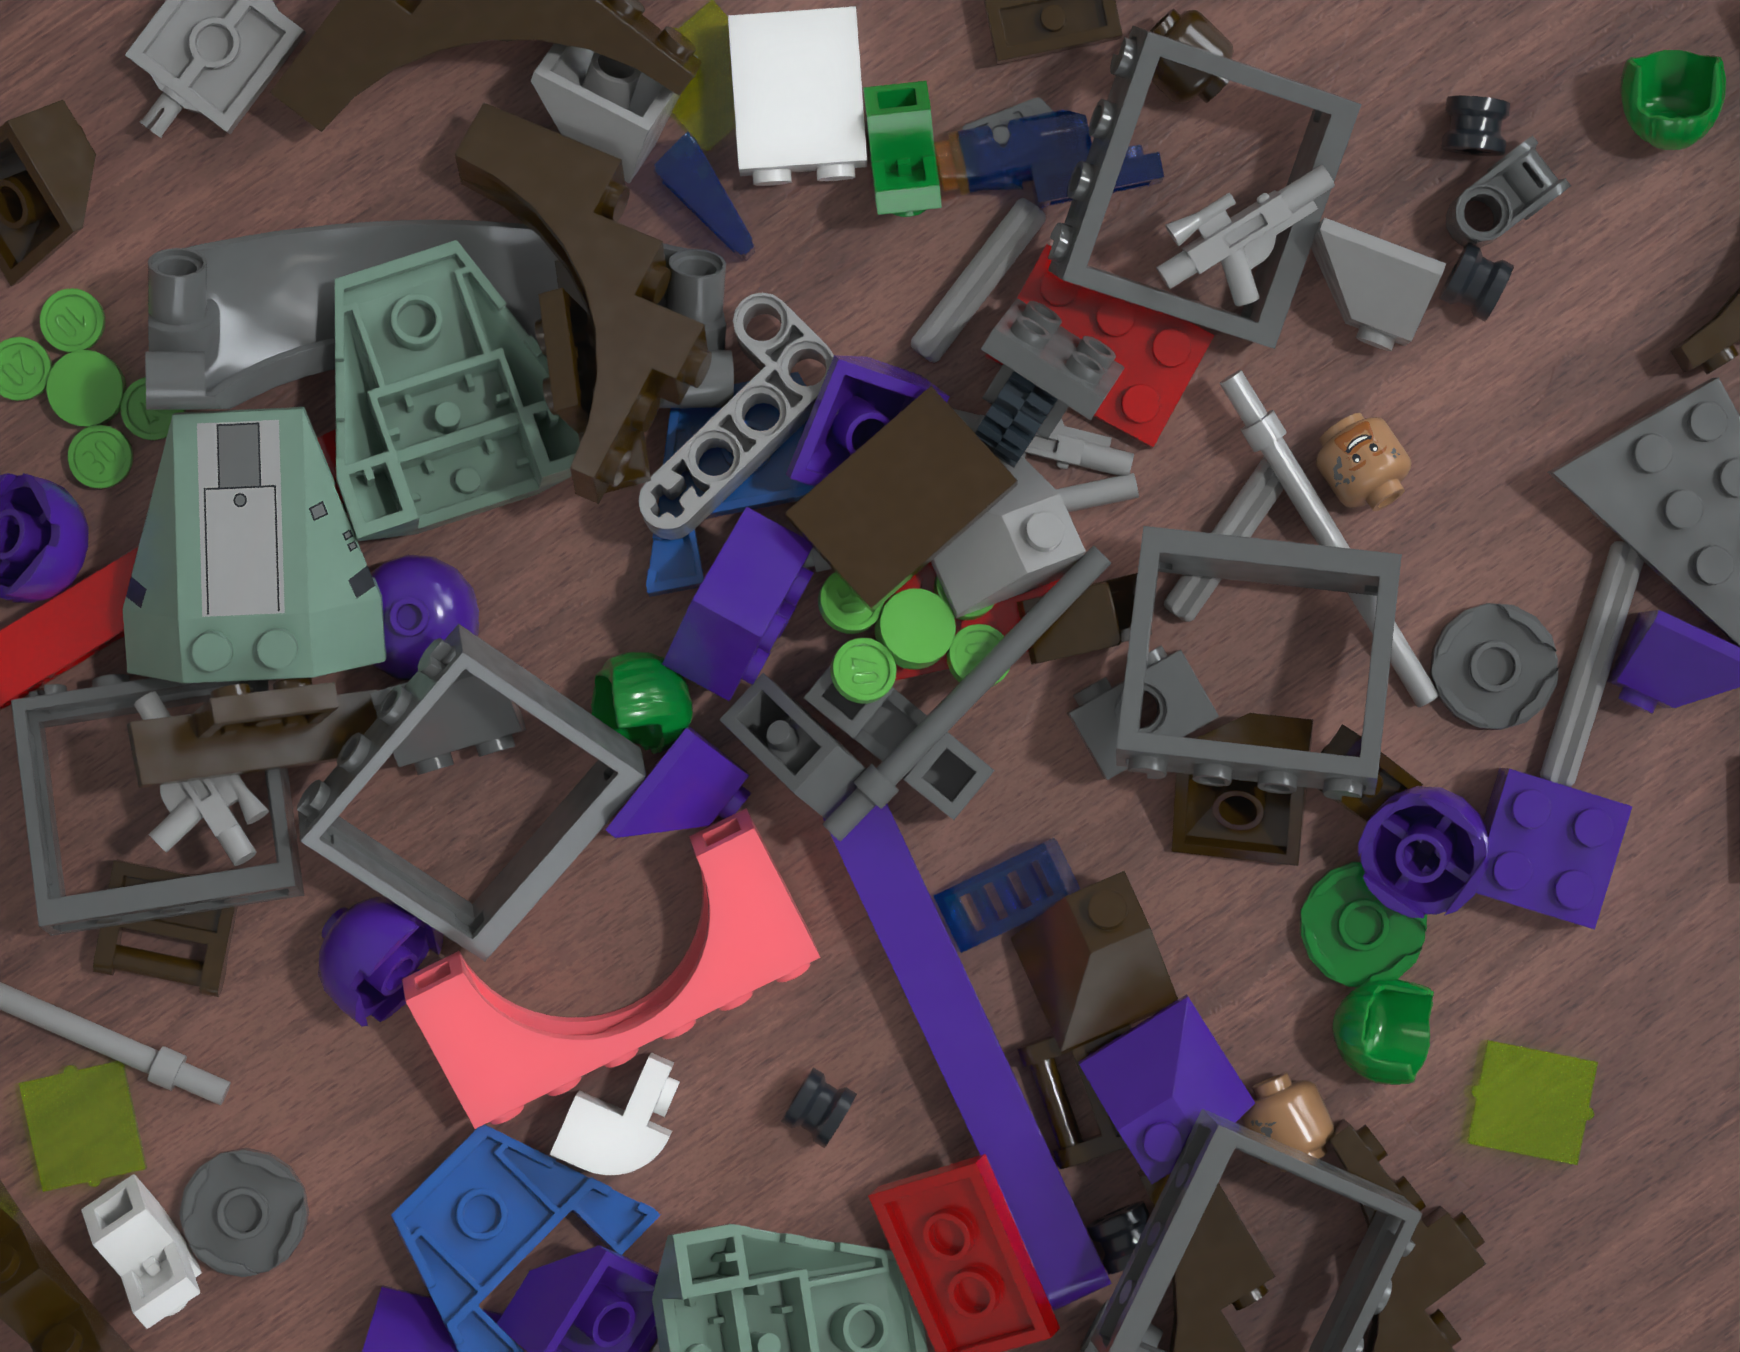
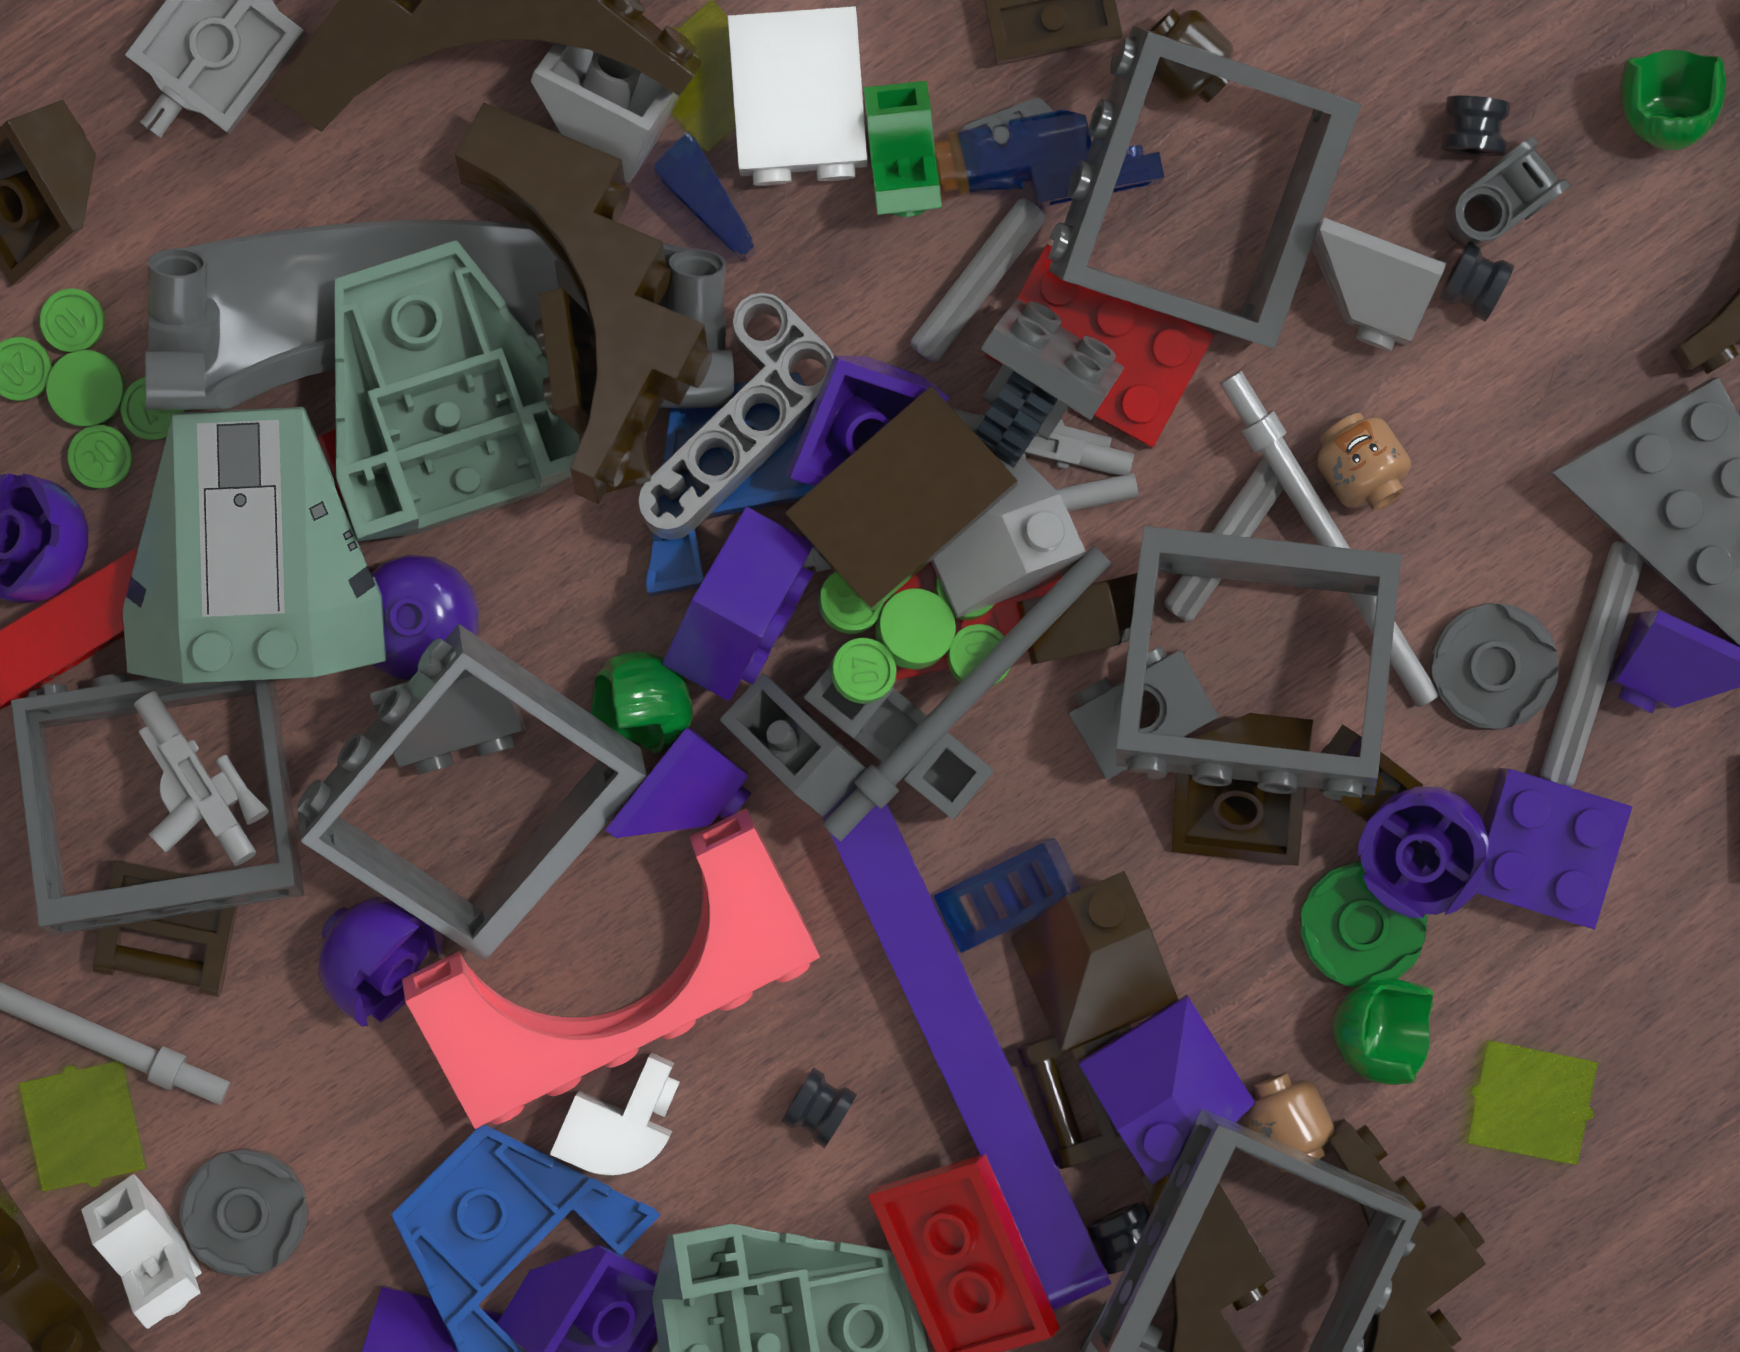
(249, 732): dark brown bracket -> none
(1242, 239): light grey piece -> none

